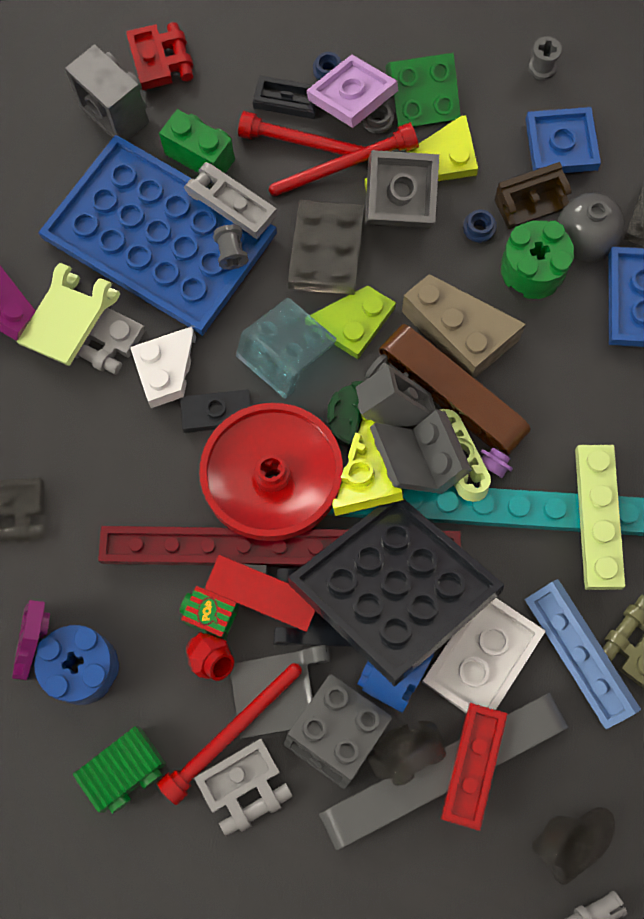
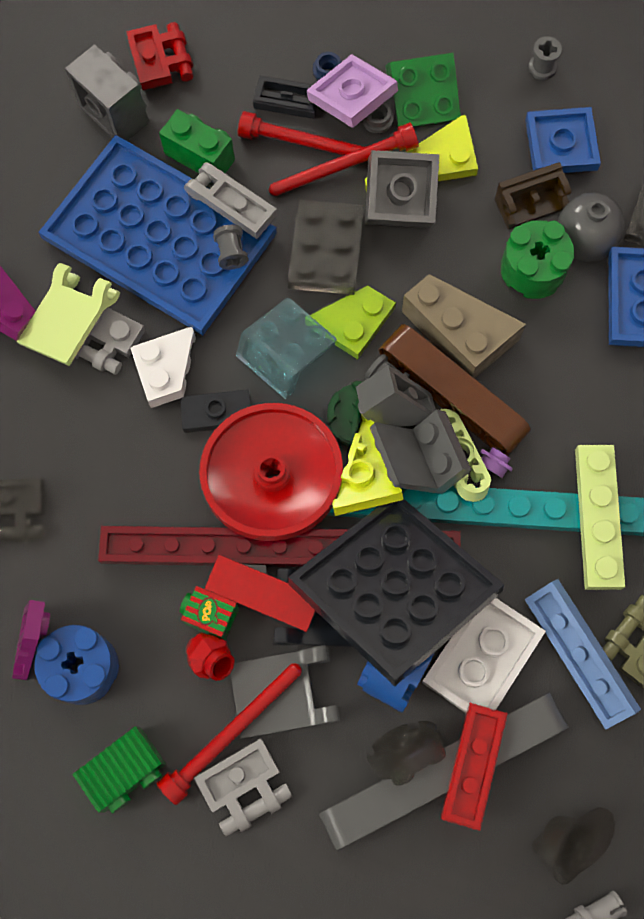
(337, 731): dark grey bracket -> none
(482, 218): dark blue plate -> none

